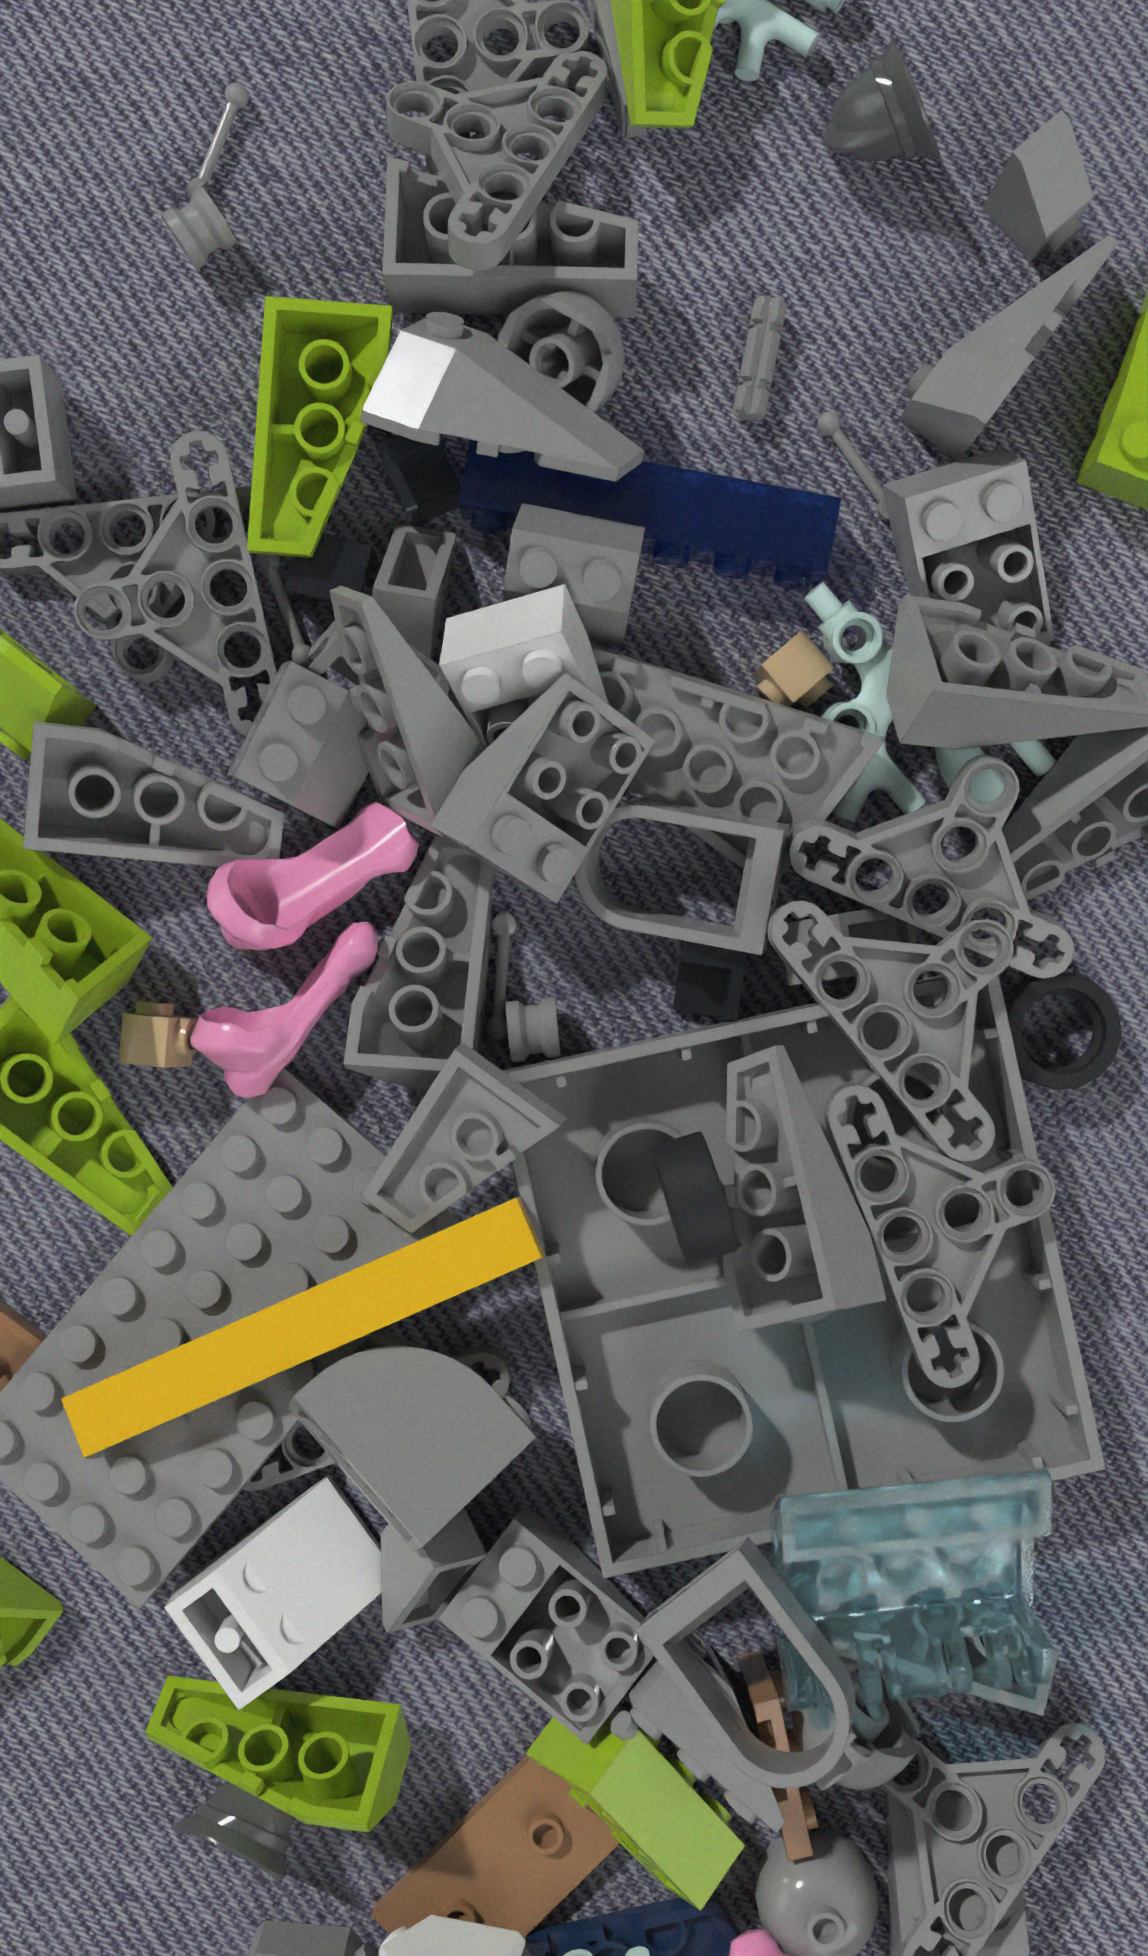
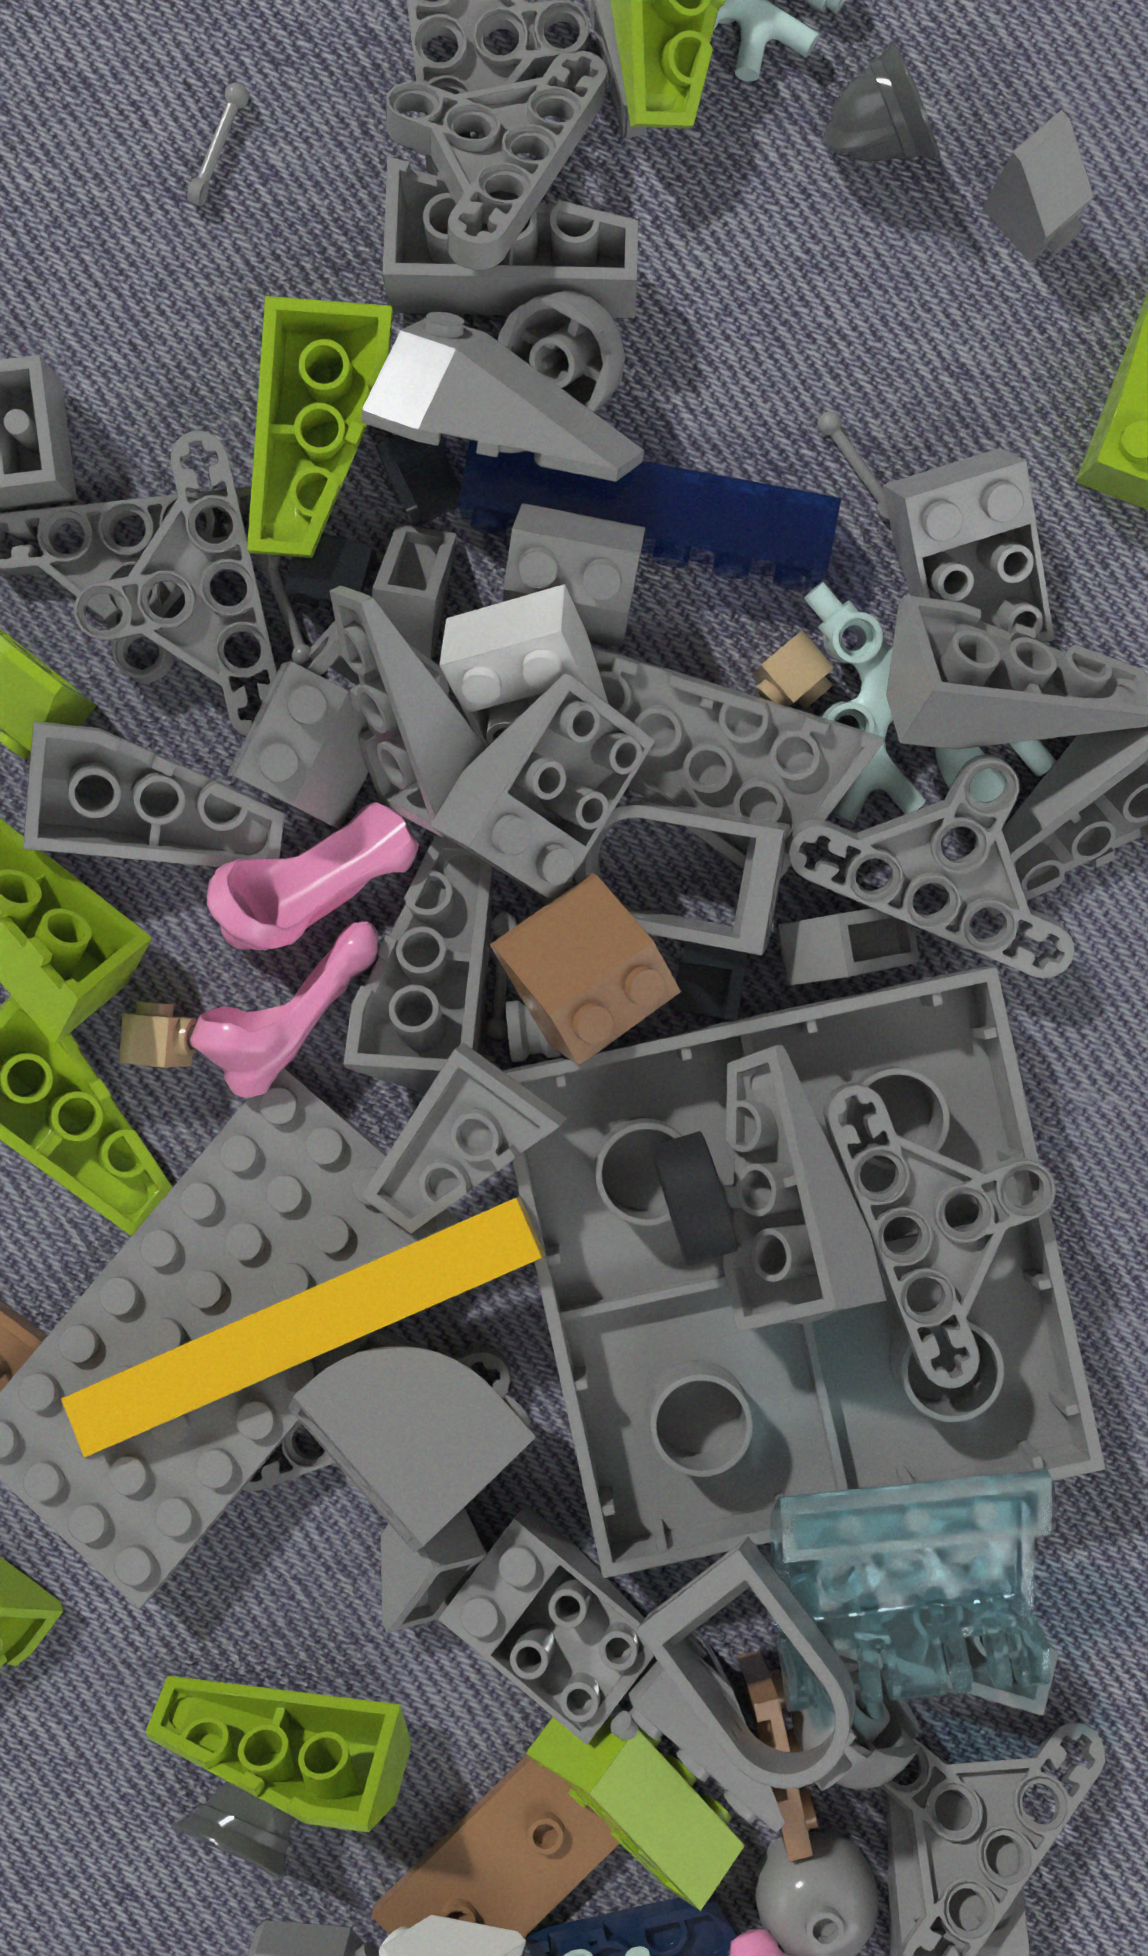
(199, 228): light grey wheel -> none
(279, 1591): white slope -> none
(585, 969): none -> medium nougat slope
(759, 358): light grey axle -> none
(931, 1035): light grey beam -> none
(978, 372): light grey wedge -> none
(1105, 1030): black tyre -> none

